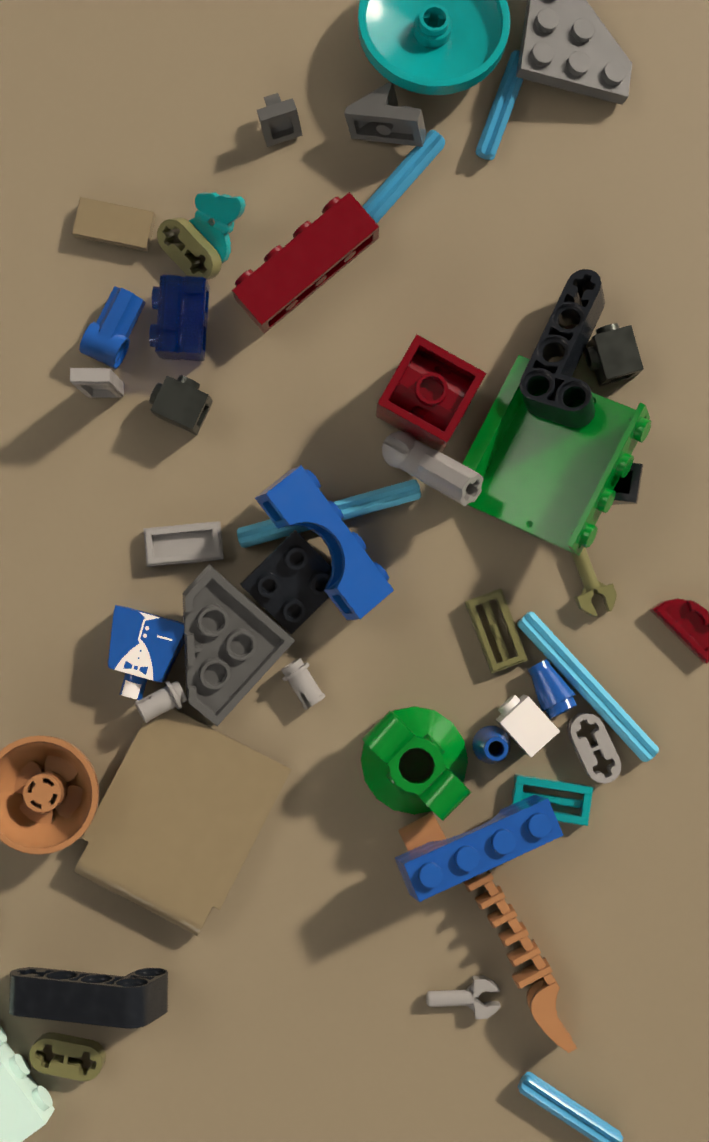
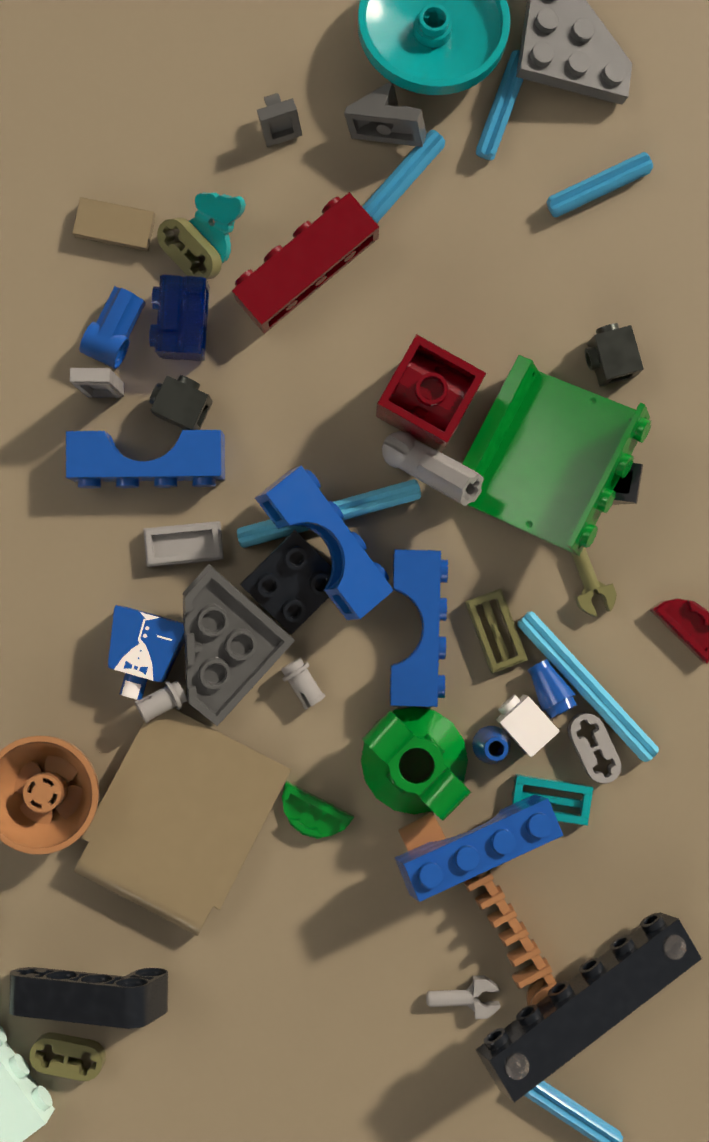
(194, 458): none -> blue arch
(312, 814): none -> green tile
(416, 678): none -> blue arch
(569, 344): black beam -> none
(587, 1004): none -> black piece
(599, 184): none -> dark azure axle

